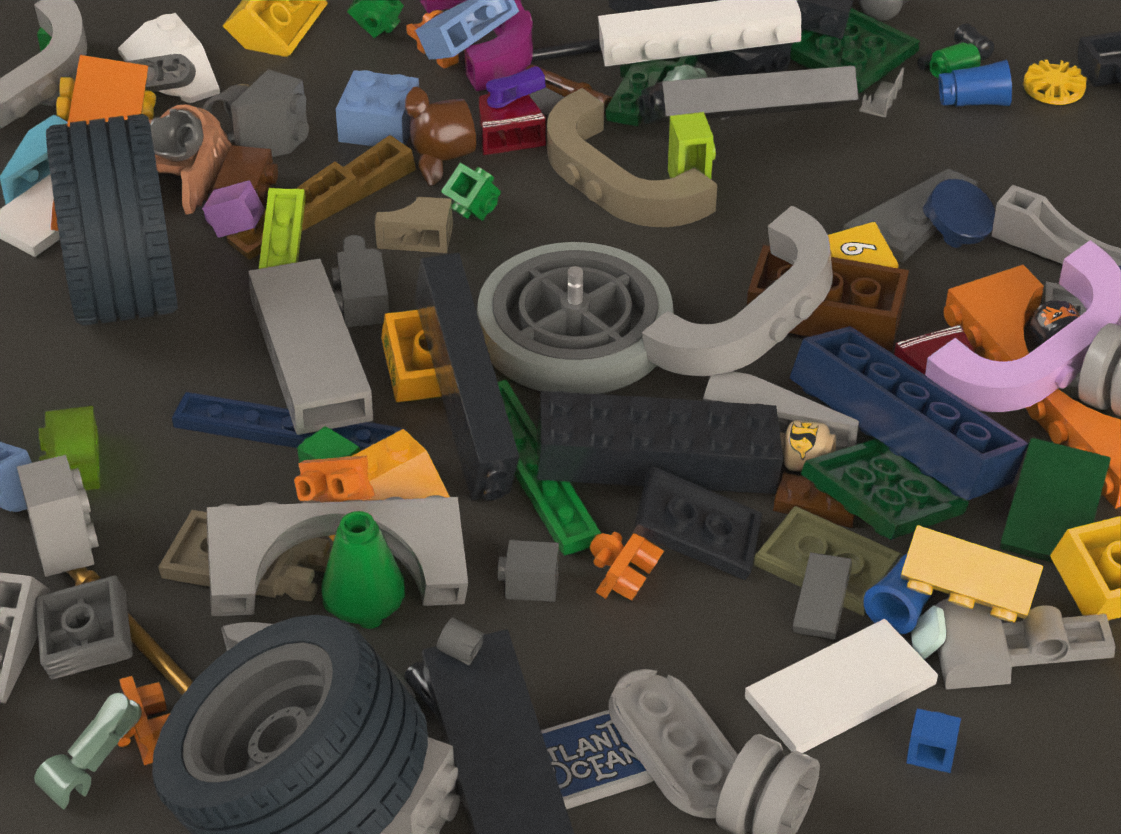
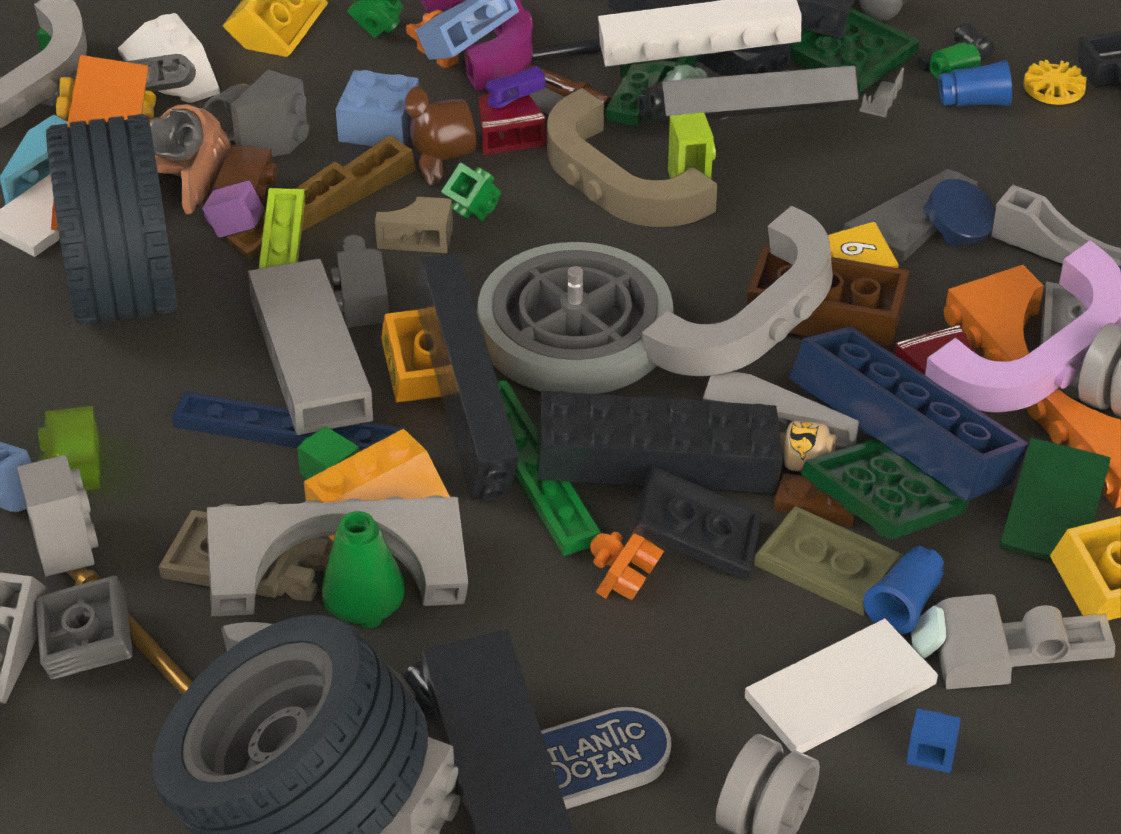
(61, 773): sand green piece -> none
(146, 730): orange hips -> none
(334, 479): orange hips -> none
(460, 641): dark grey hose -> none
(530, 570): dark grey brick -> none
(673, 739): light grey tile -> none
(822, 595): dark grey tile -> none
(971, 574): yellow slope -> none
(1051, 318): black head -> none

